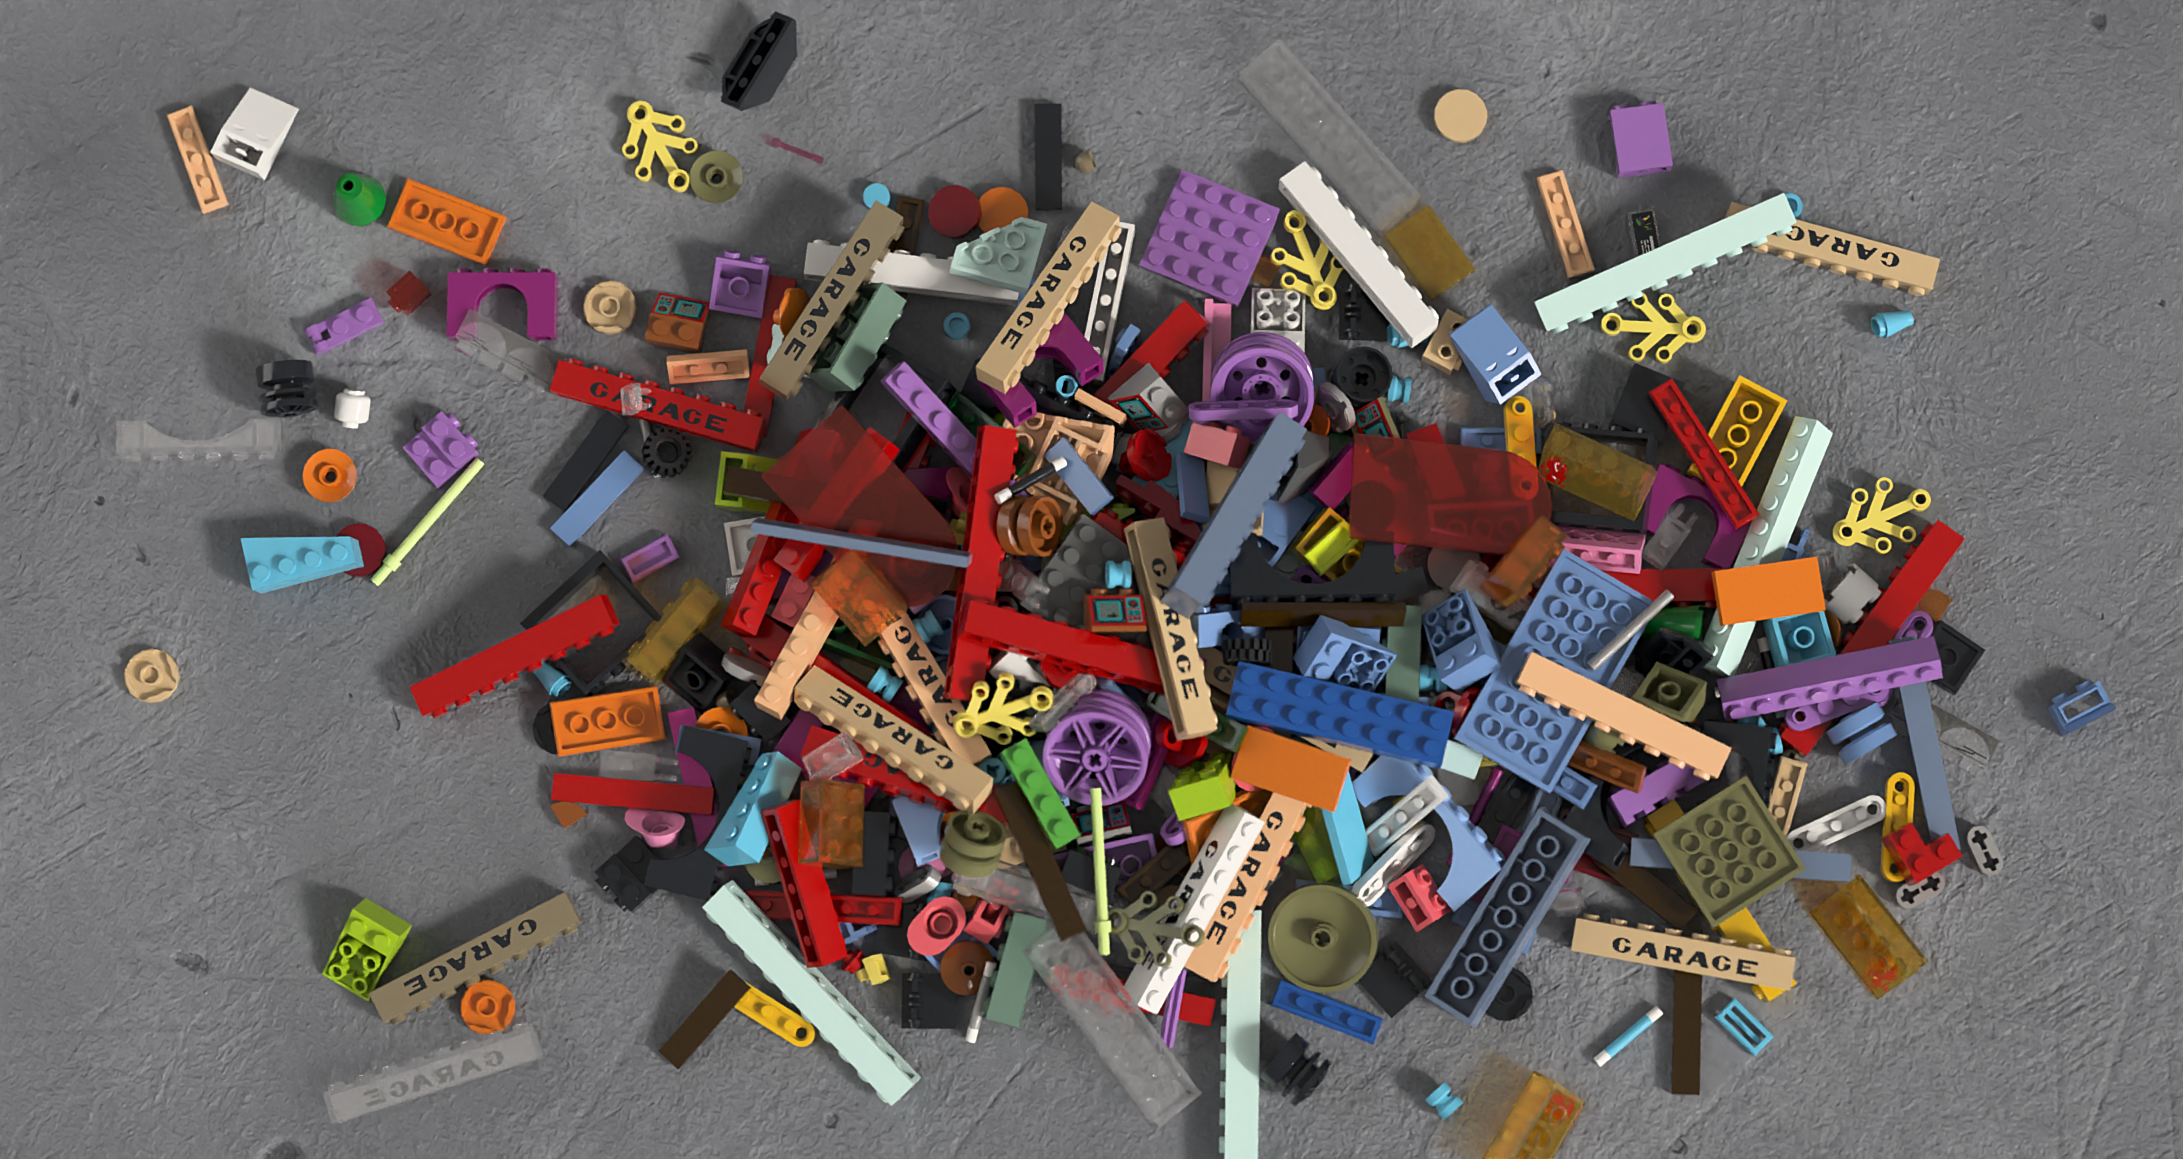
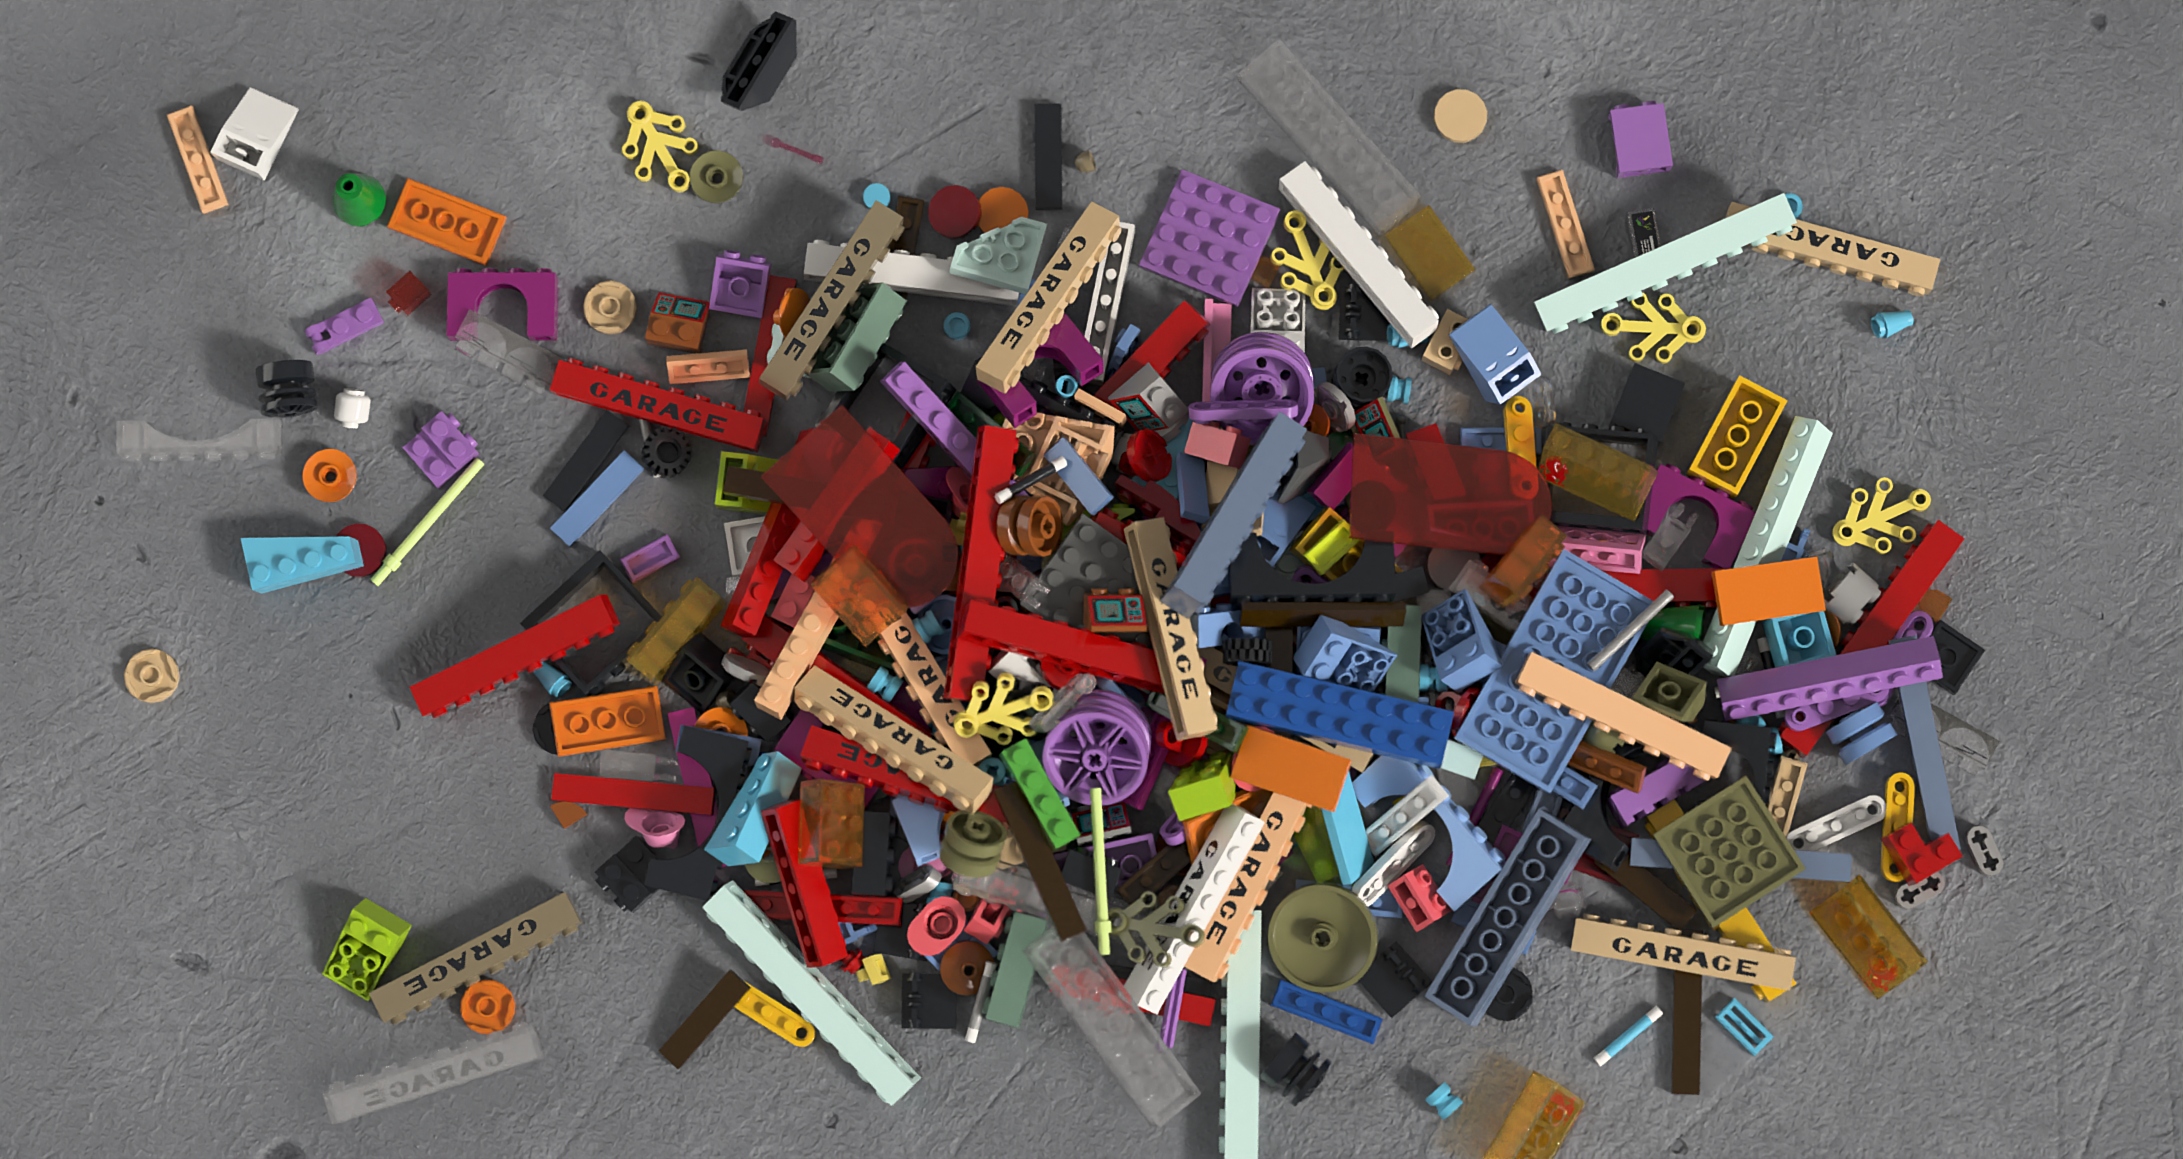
(632, 399): clear tile -> none
(832, 758): clear slope -> none
(861, 542): sand blue tile -> none
(1118, 574): medium azure wheel -> none
(1703, 454): red tile -> none
(2081, 707): medium blue window -> none

